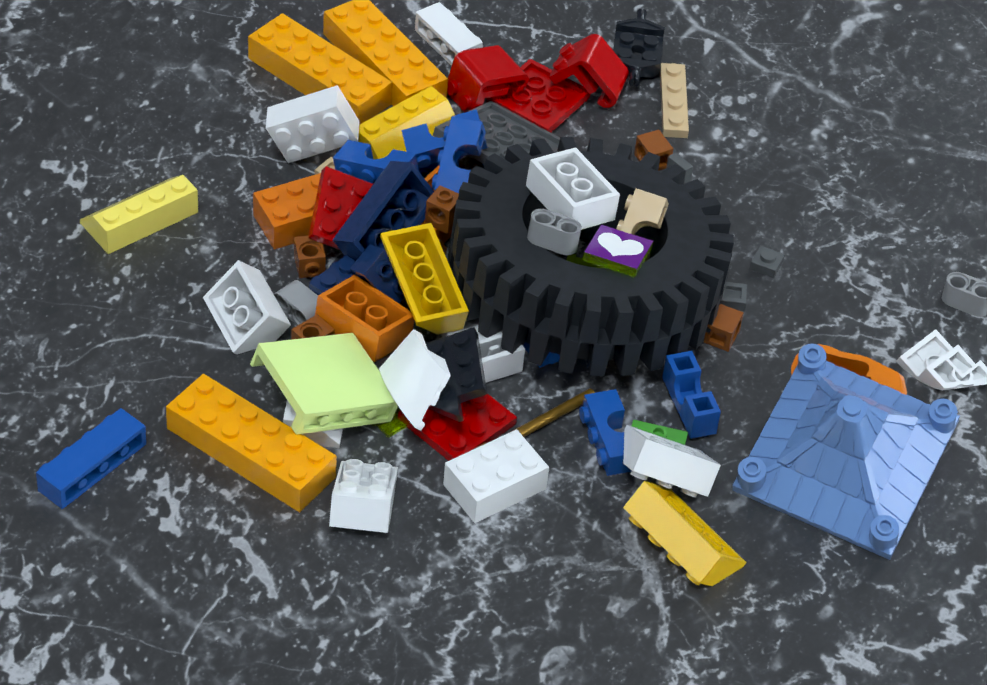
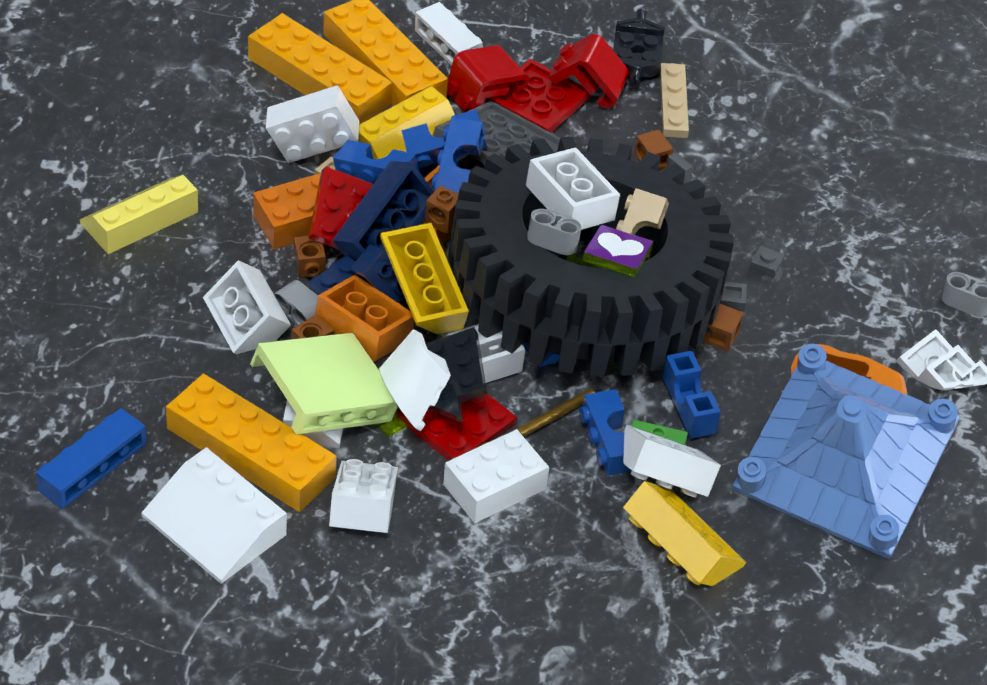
(216, 516): none -> white slope

